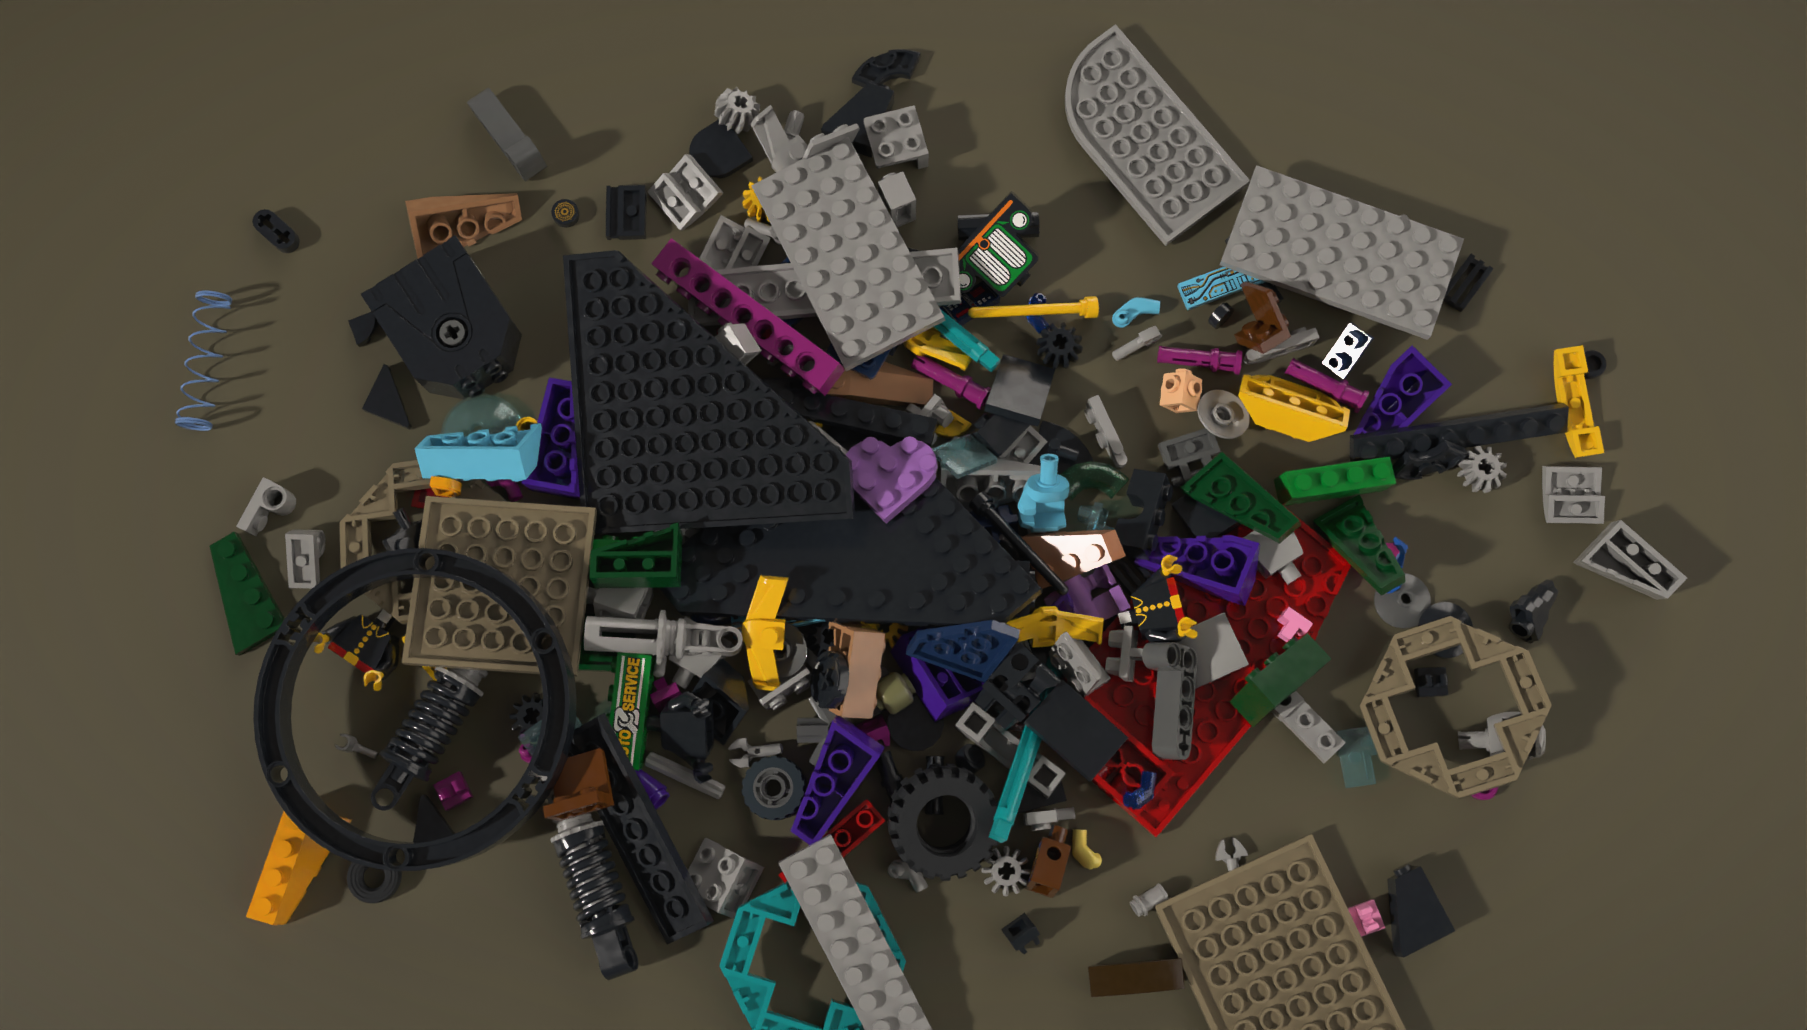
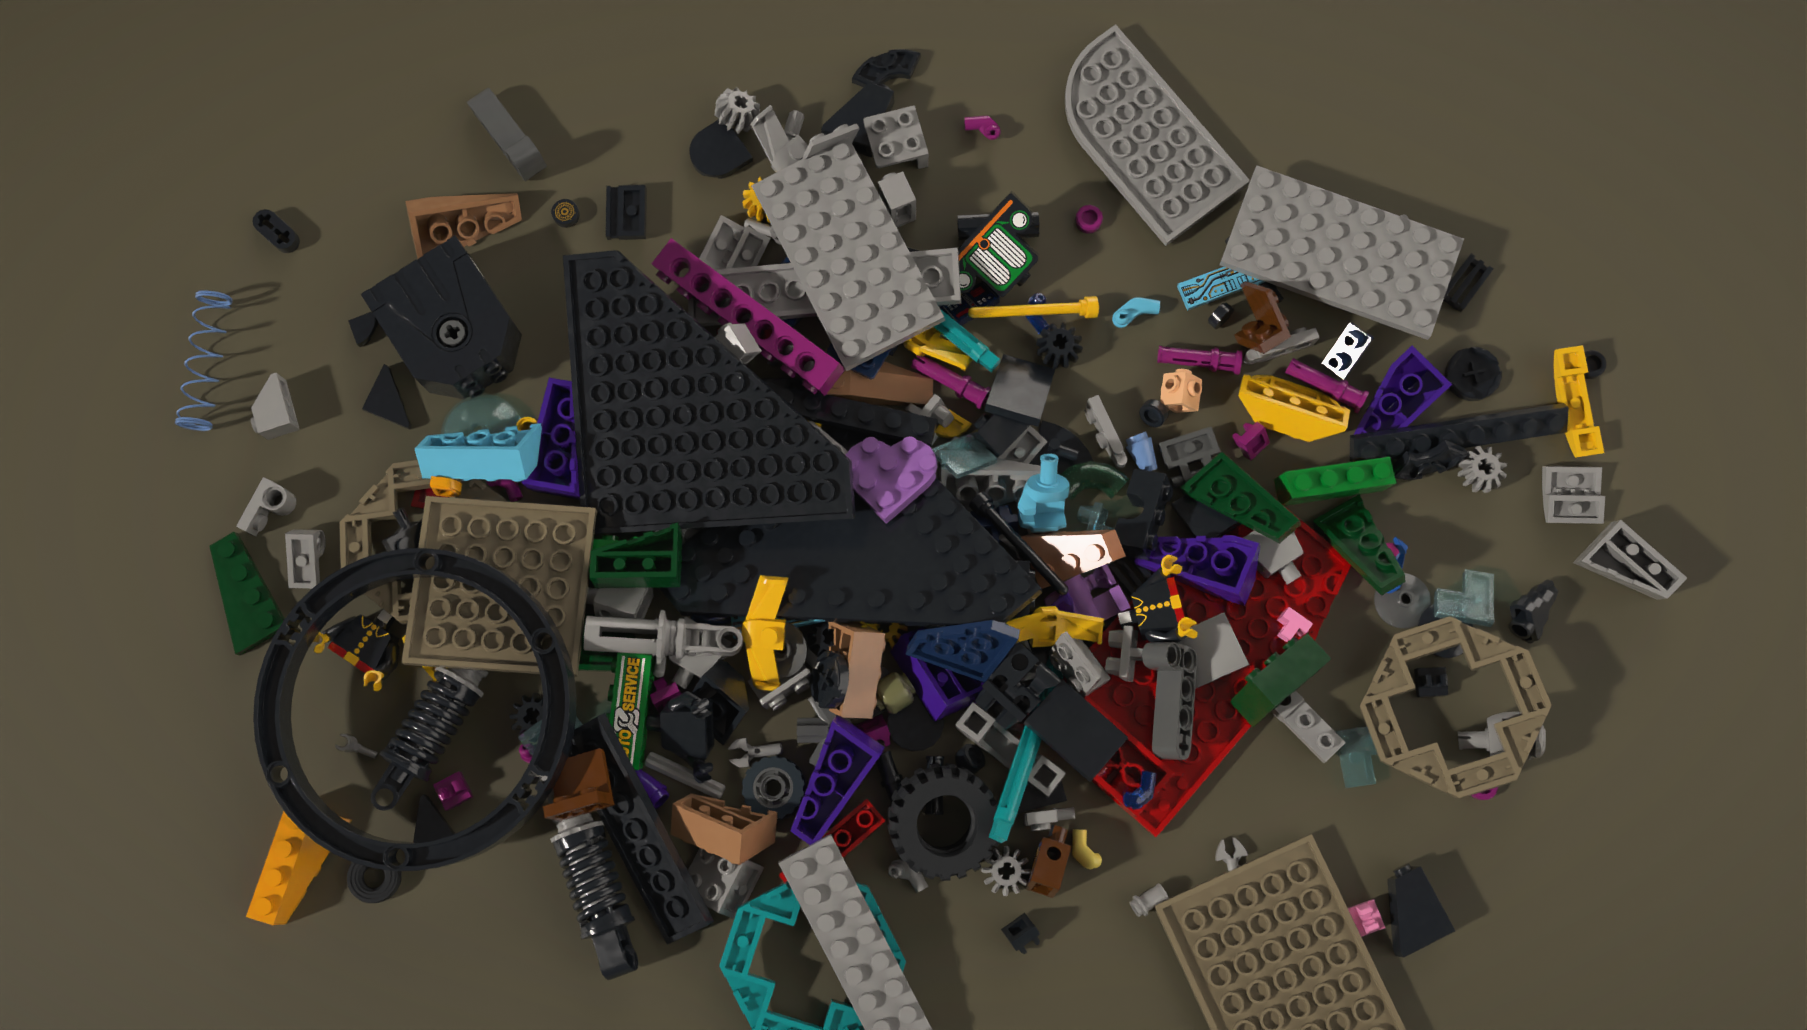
(274, 409): none -> light grey slope
(685, 192): light grey slope -> none
(722, 829): none -> medium nougat wedge
(984, 124): none -> magenta arm
(1089, 219): none -> magenta tile
(1136, 977): dark brown slope -> none
(1142, 451): none -> medium blue cone
(1145, 338): light grey bar -> none
(1153, 413): none -> black tile
(1223, 414): light grey dish -> none
(1252, 441): none -> magenta tile
(1472, 605): none -> clear light blue tile
(1473, 373): none -> black tile

